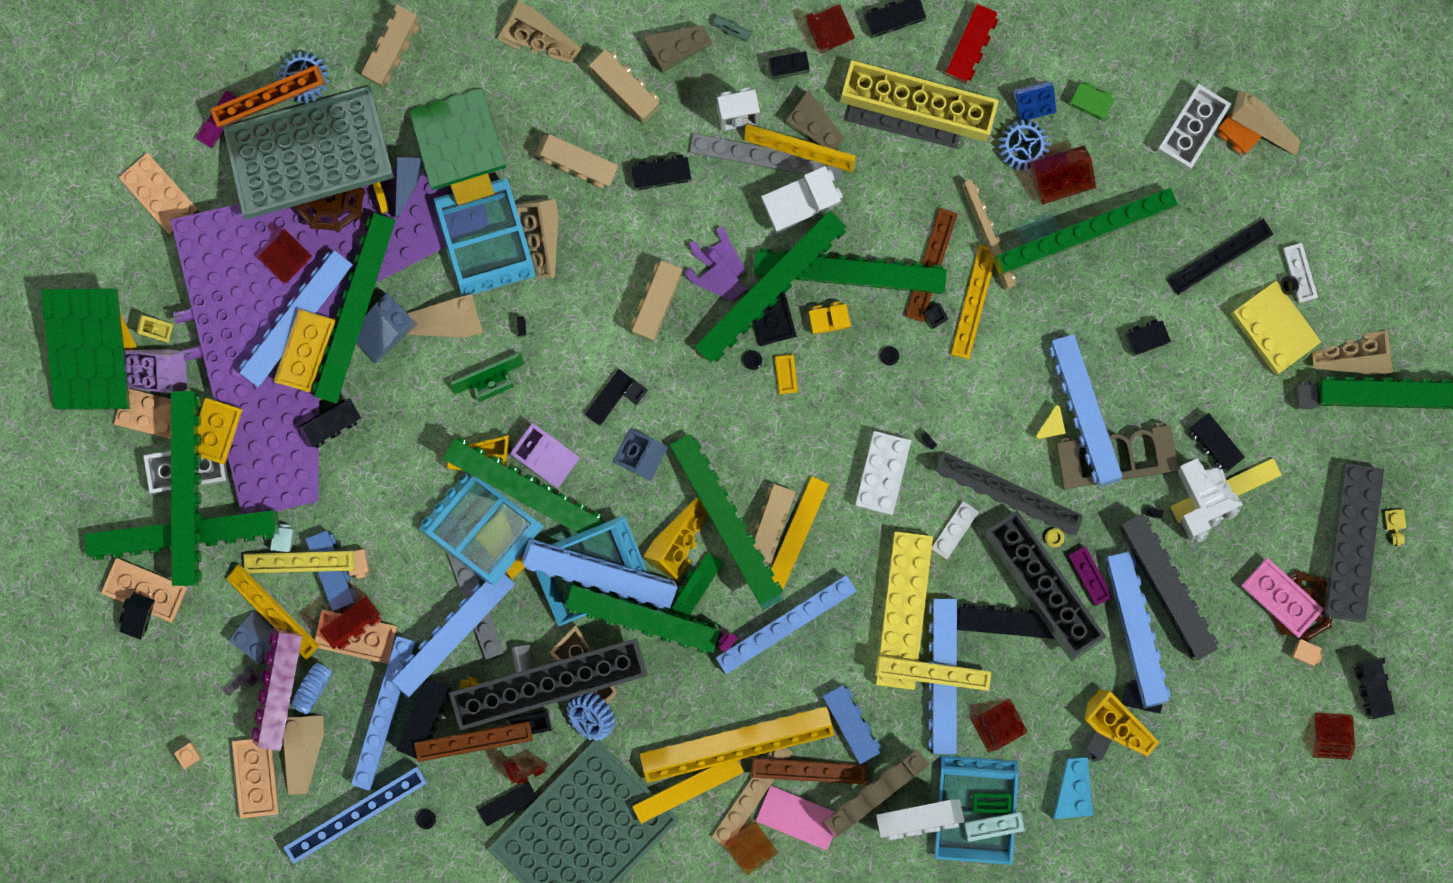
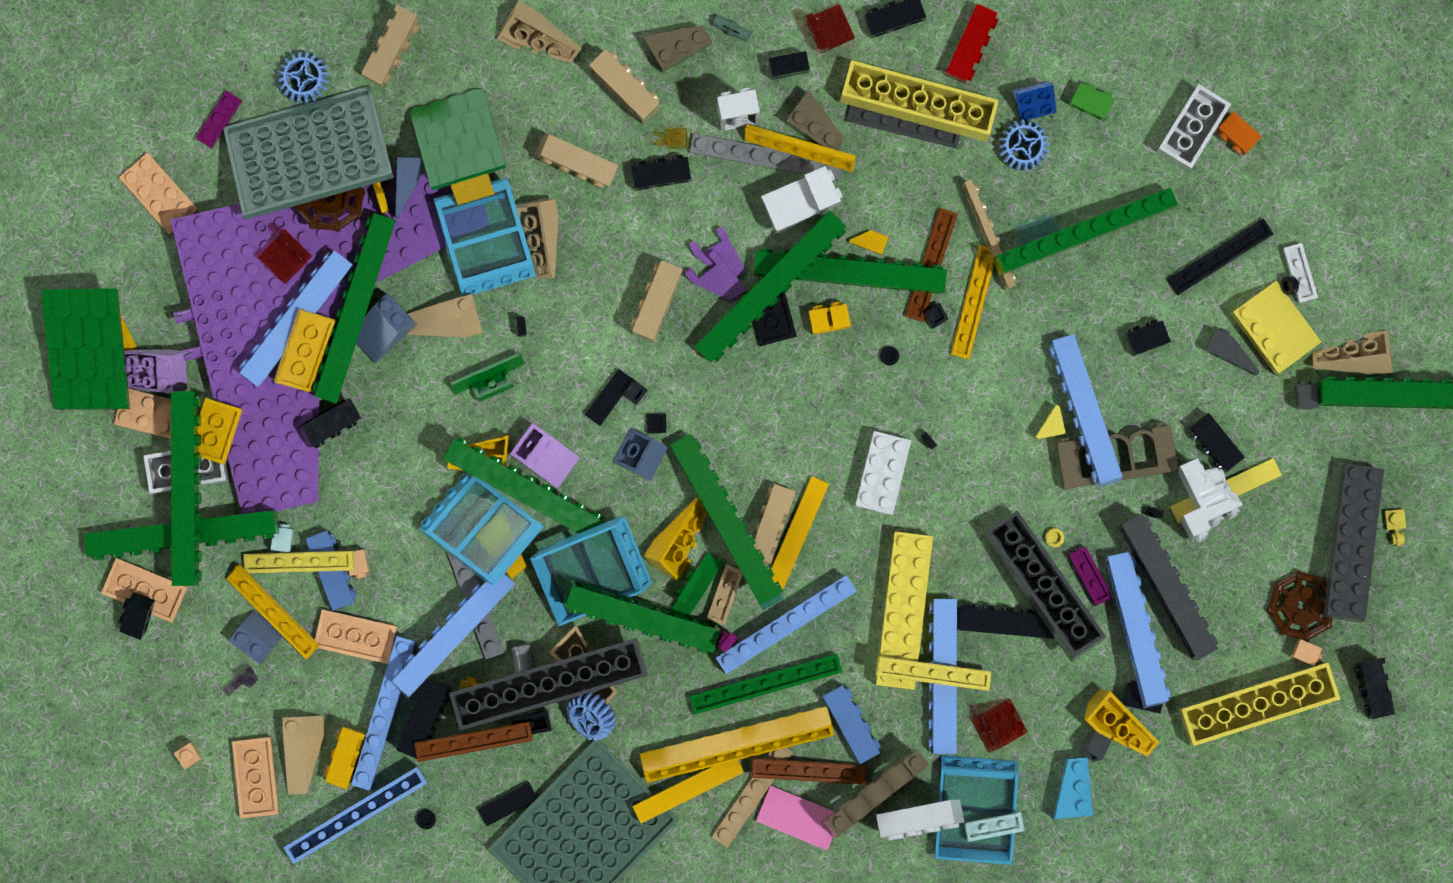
(154, 329): light yellow slope -> none
(268, 96): orange brick -> none
(276, 689): brick -> none
(311, 688): light blue gear -> none
(345, 757): none -> yellow wedge
(352, 623): clear red brick -> none
(512, 771): clear red bracket -> none
(599, 573): light blue brick -> none
(656, 423): none -> black tile
(675, 138): none -> clear yellow plate
(725, 595): none -> tan plate
(751, 848): clear orange plate -> none
(752, 360): black tile -> none
(765, 684): none -> green plate
(786, 374): yellow tile -> none
(871, 241): none -> yellow tile
(955, 530): white plate -> none
(992, 811): green tile -> none
(1009, 493): dark grey plate -> none
(1063, 174): clear red brick -> none
(1227, 349): none -> dark grey slope
(1259, 704): none -> light yellow brick
(1260, 119): tan wedge -> none
(1282, 597): bright pink tile -> none
(1334, 736): clear red bracket -> none

